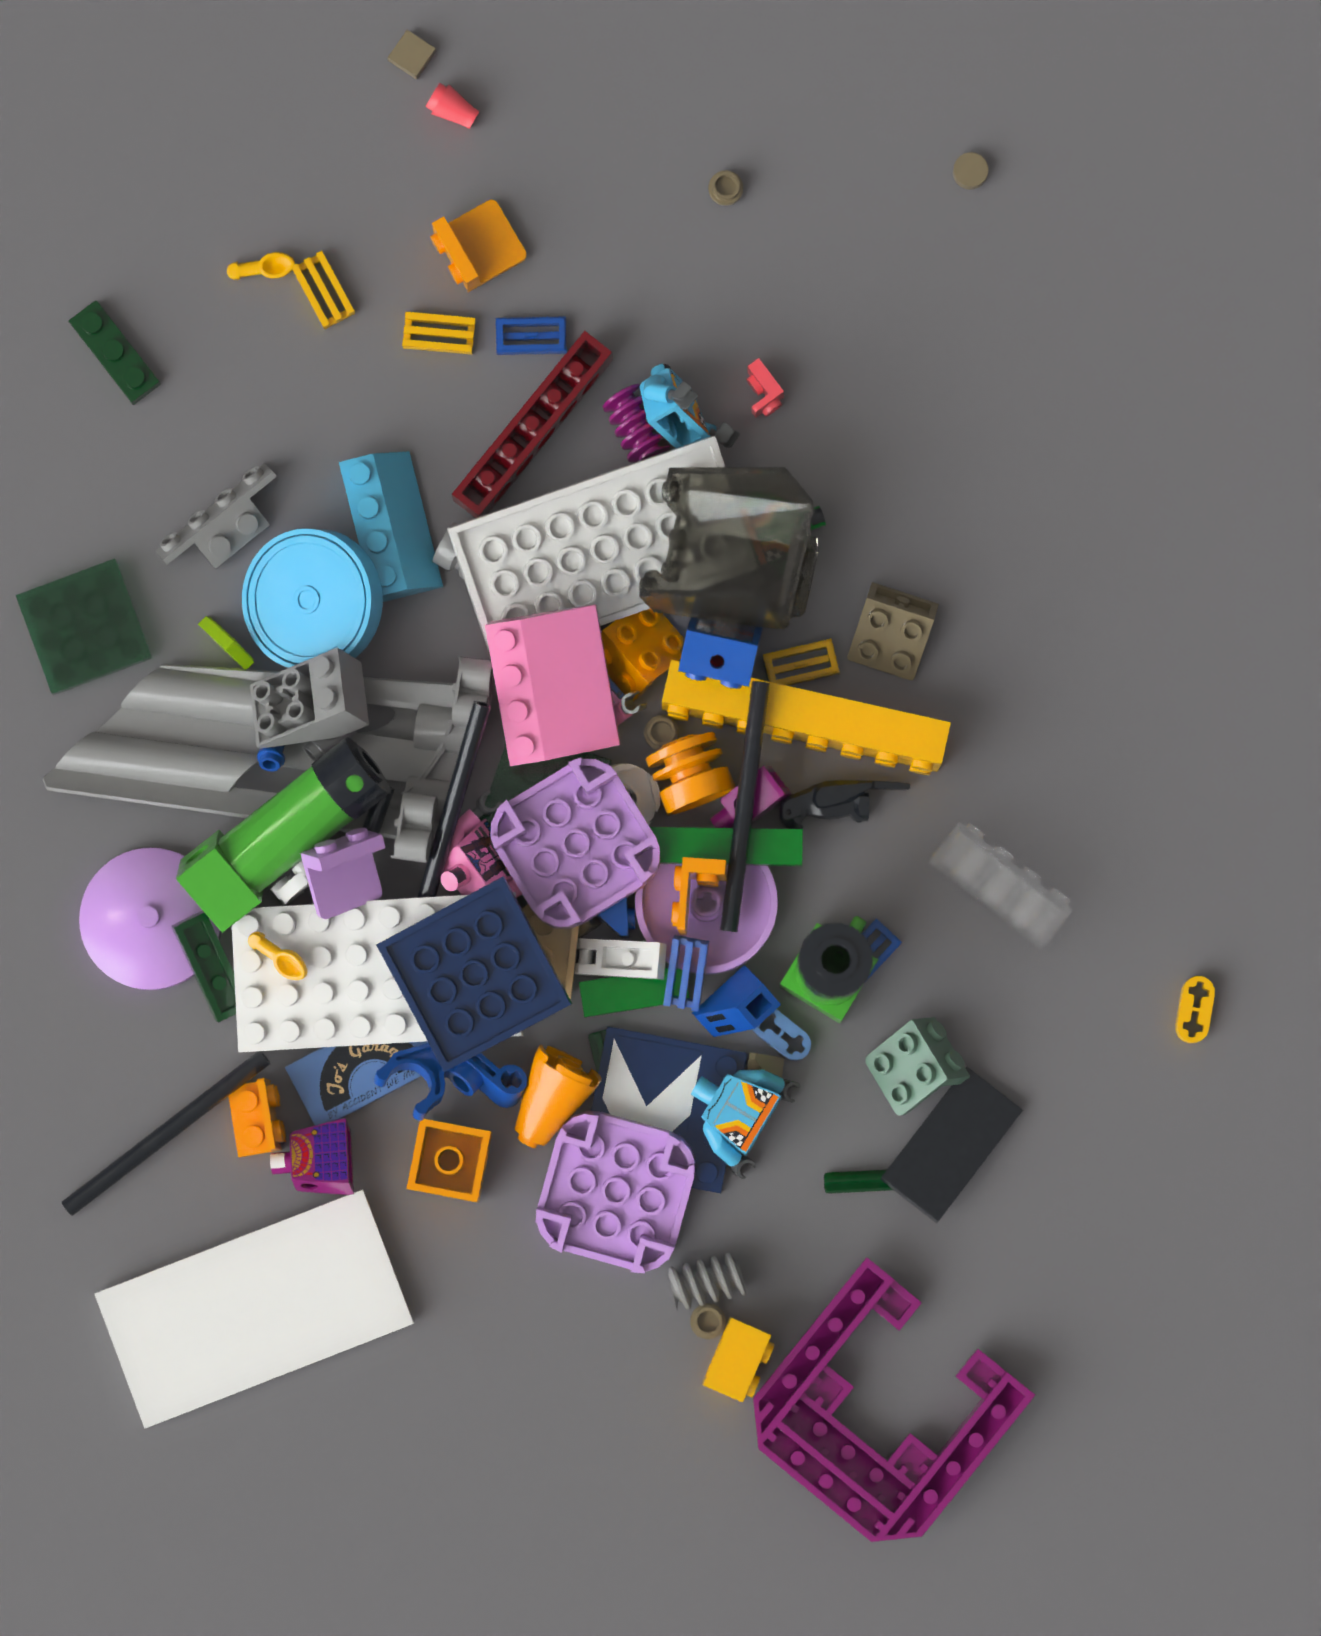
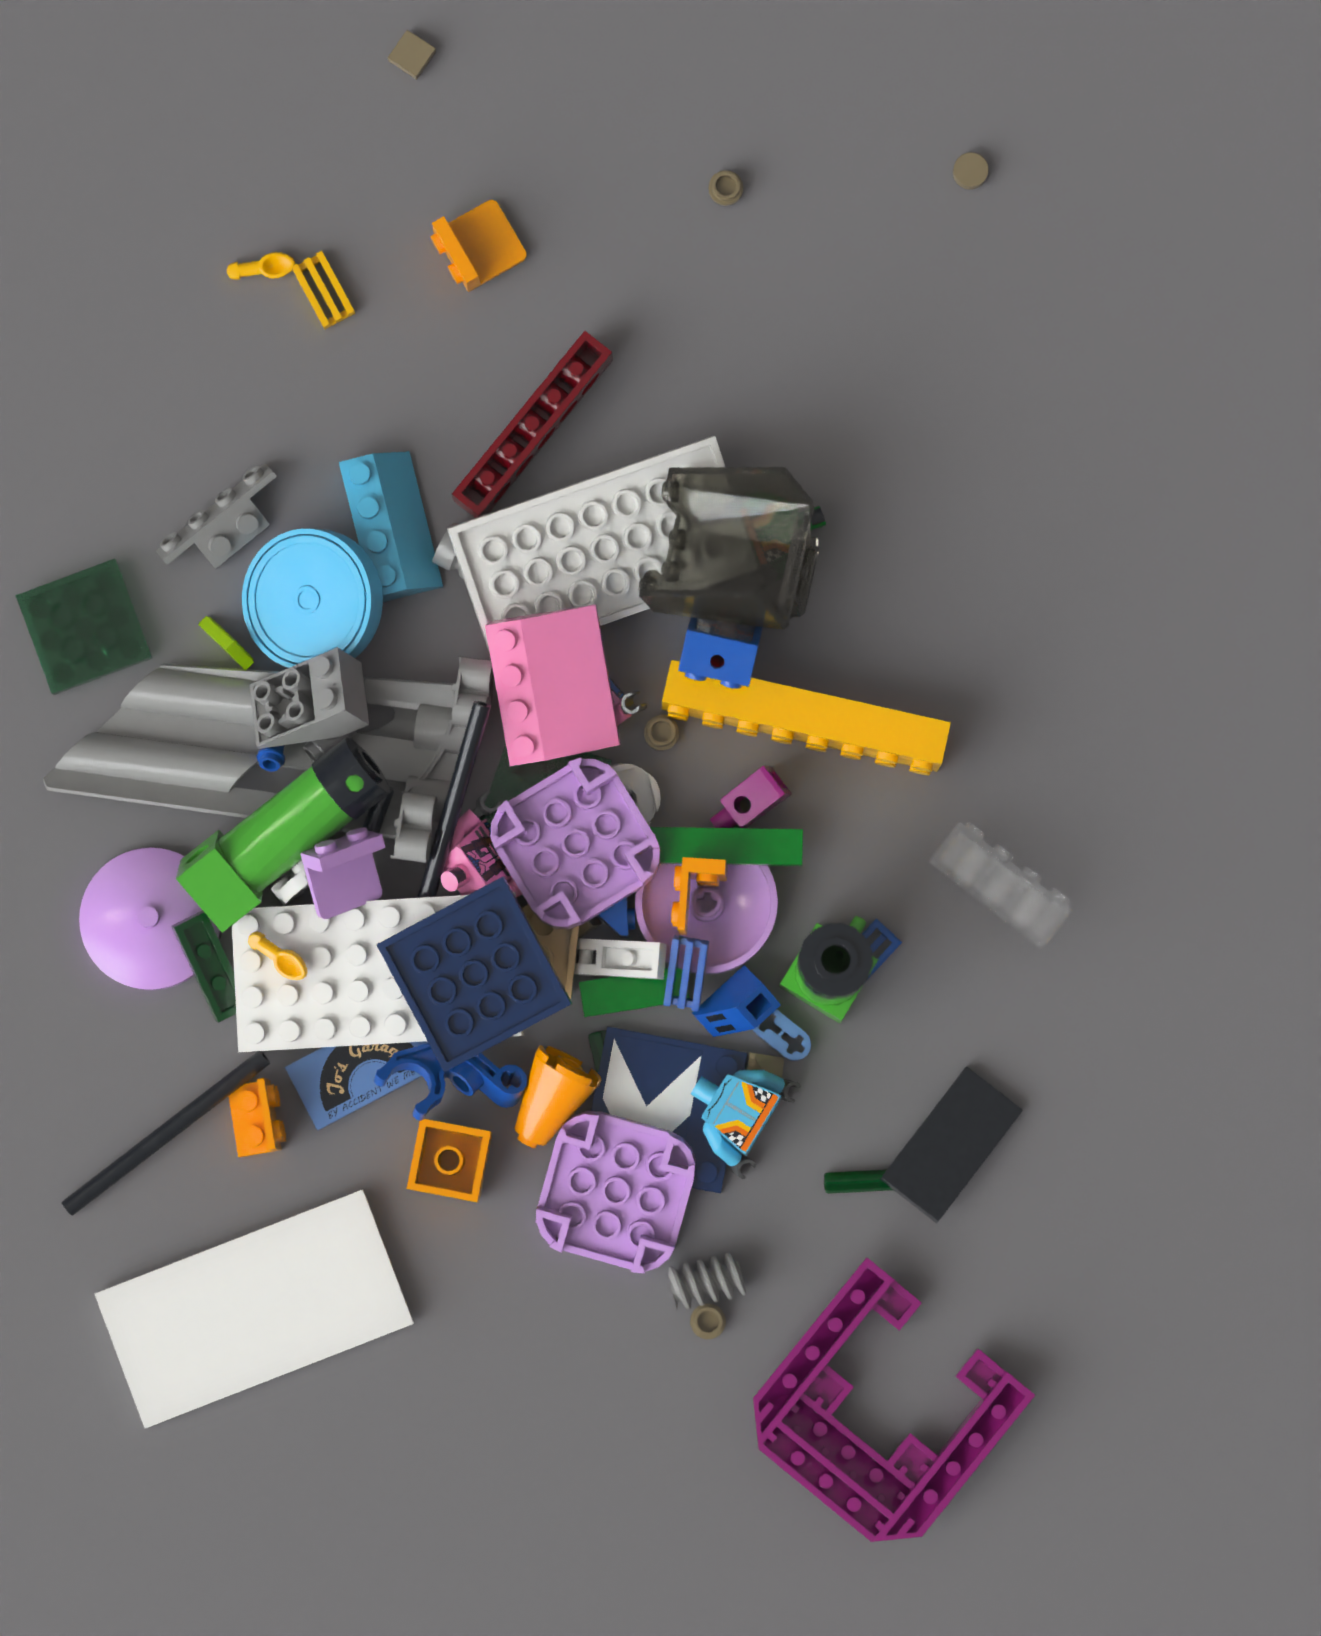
(114, 352): dark green plate -> none
(319, 1159): torso -> none
(411, 317): yellow tile -> none
(451, 106): coral cone -> none
(560, 348): blue tile -> none
(633, 425): magenta piece -> none
(640, 649): light orange bracket -> none
(675, 412): medium azure torso -> none
(690, 773): light orange wheel -> none
(737, 1360): yellow brick -> none
(744, 806): black piece -> none
(763, 382): coral bracket -> none
(830, 657): yellow tile -> none
(832, 801): black animal -> none
(892, 631): dark tan bracket -> none
(915, 1064): sand green bracket -> none
(1203, 1011): yellow beam -> none

